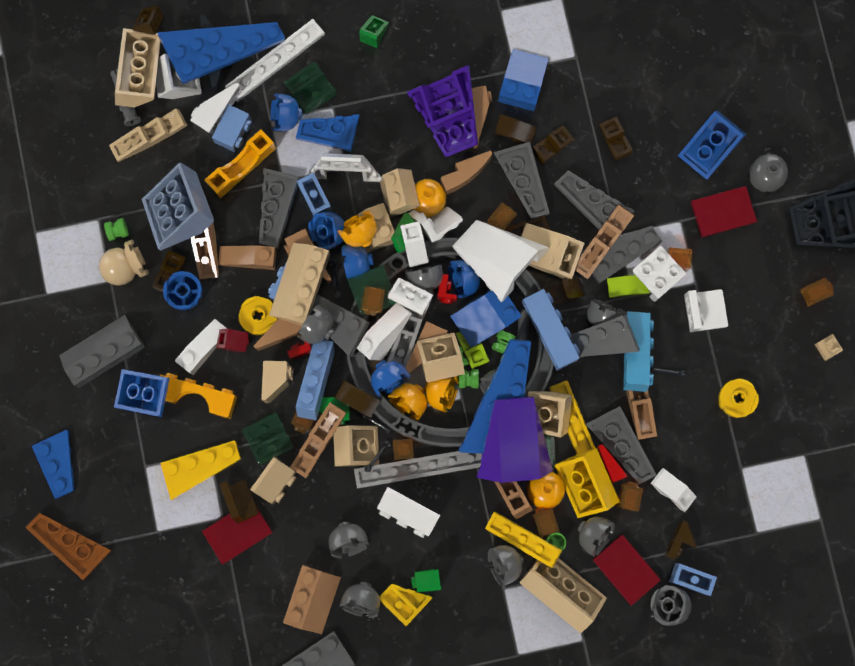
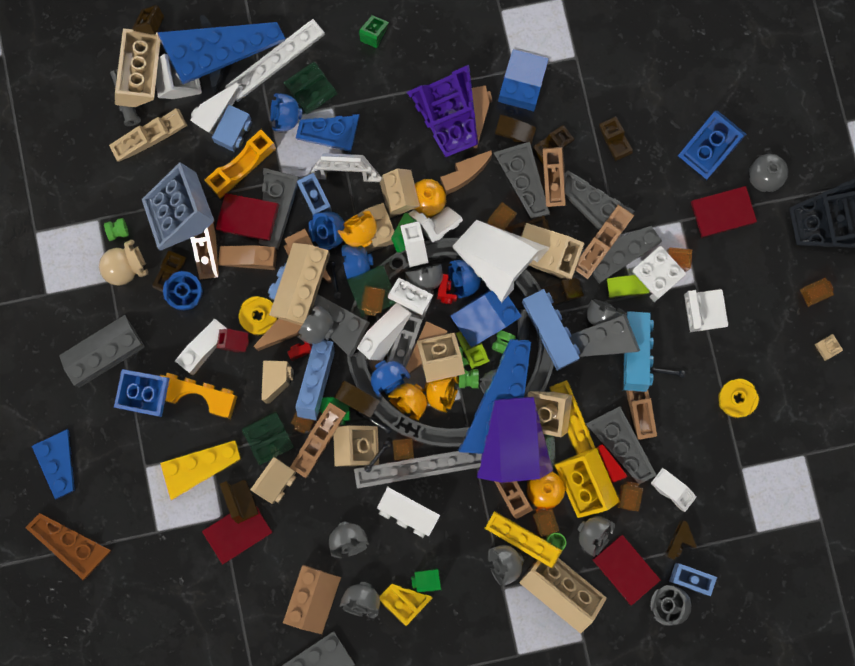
(247, 217): none -> dark red tile
(554, 176): none -> medium nougat slope

